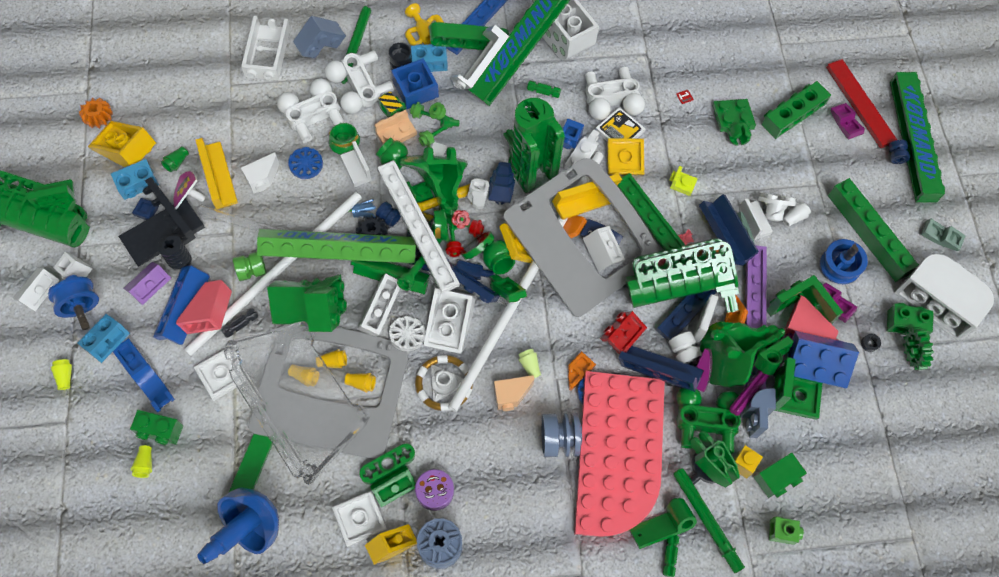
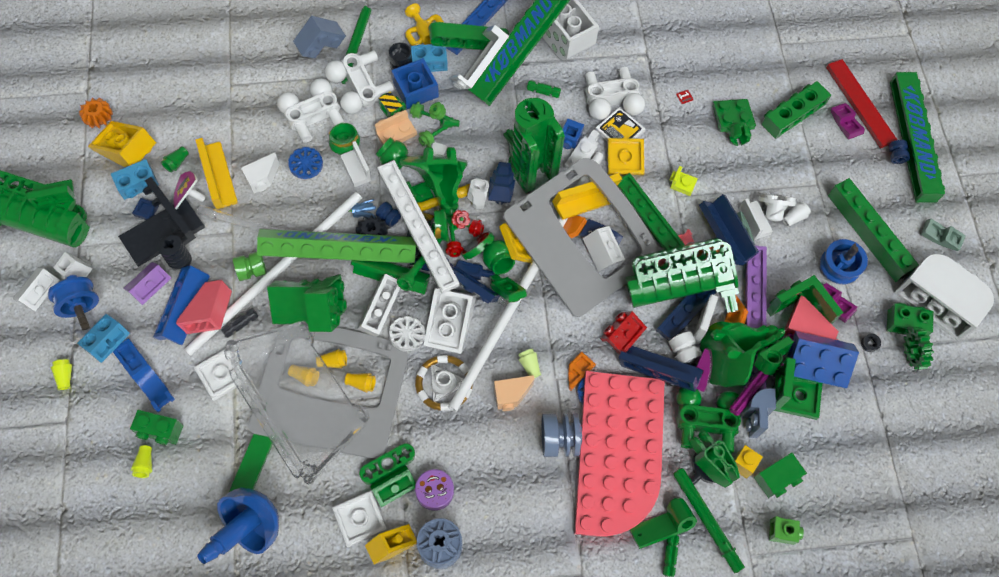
(265, 33): white door -> none

